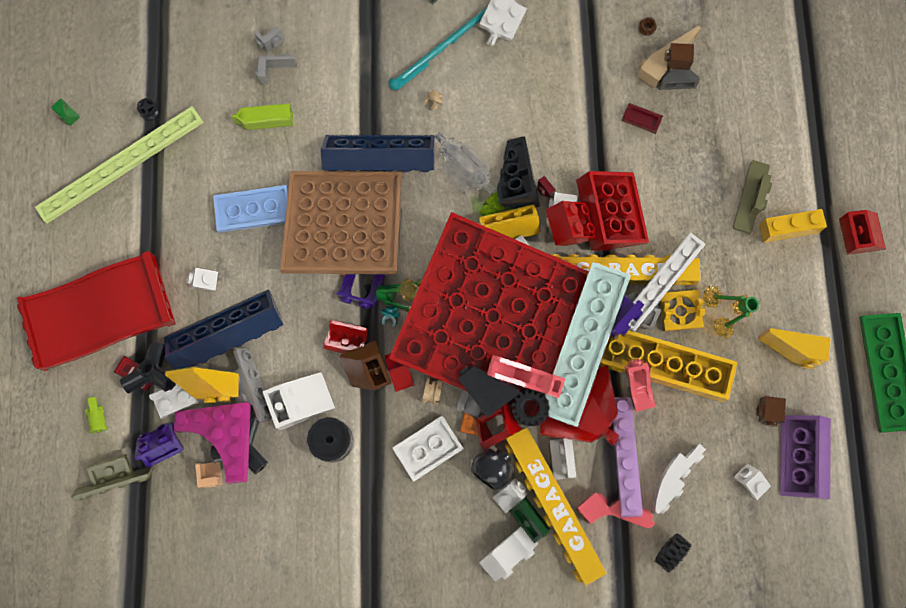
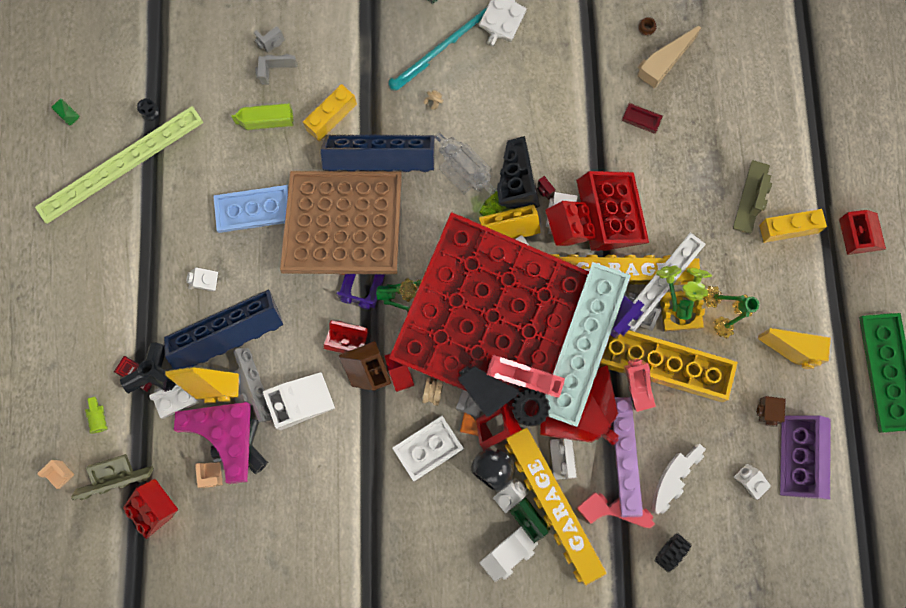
(56, 473): none -> light nougat panel
(95, 311): red panel -> none
(150, 508): none -> red slope
(158, 445): dark purple bracket -> none
(322, 431): black wheel -> none
(330, 112): none -> yellow brick
(390, 312): teal plate -> none
(679, 80): dark grey slope -> none
(680, 56): reddish brown brick -> none
(693, 290): none -> lime plant

